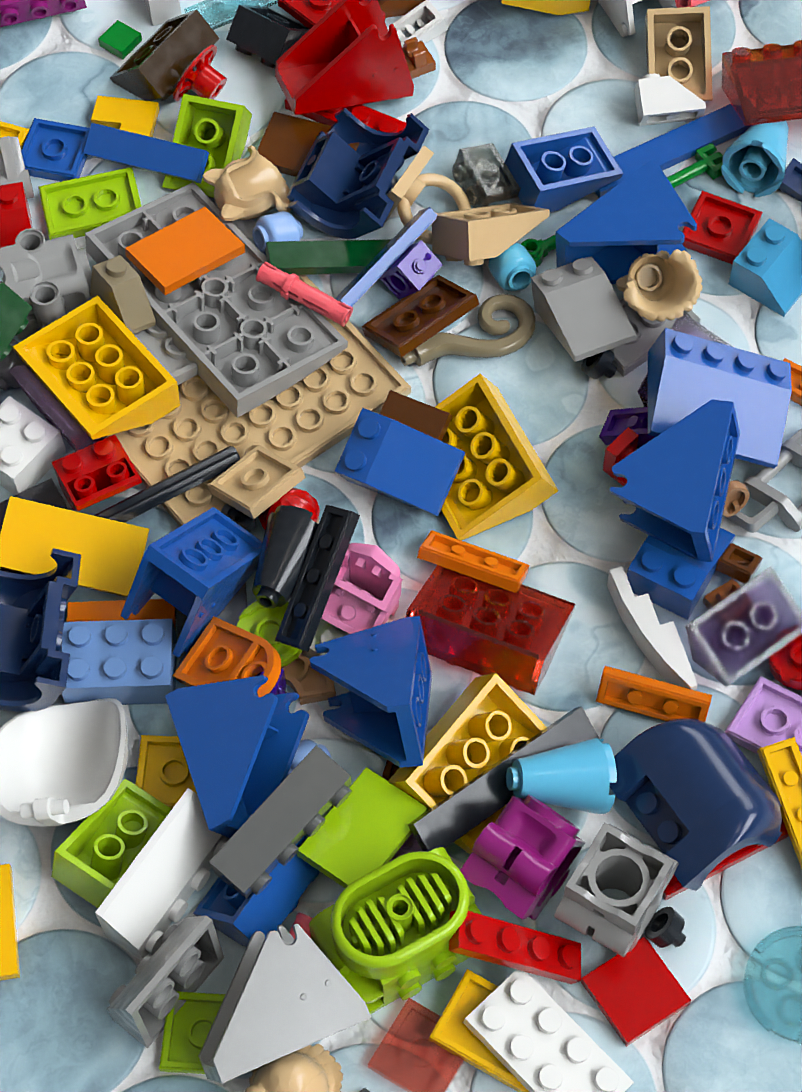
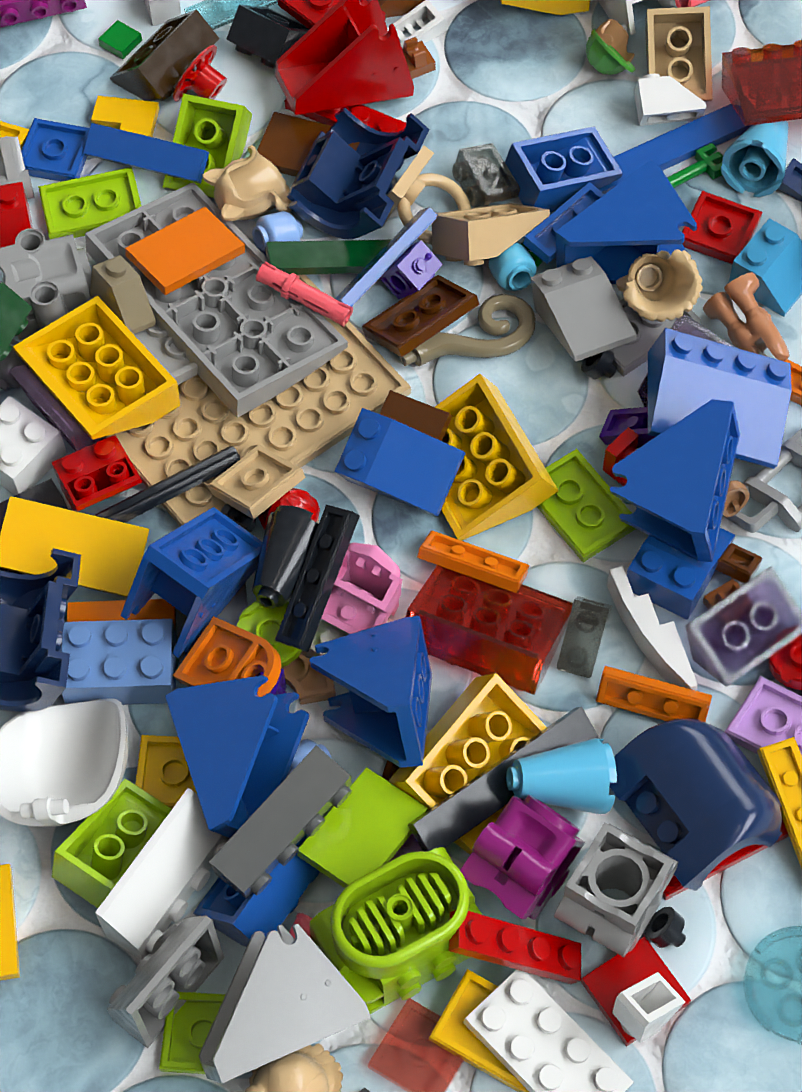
(543, 237): none -> blue plate
(583, 507): none -> lime tile
(583, 636): none -> clear smoke bracket
(608, 49): none -> piece
(647, 1007): none -> white slope
(759, 330): none -> nougat piece

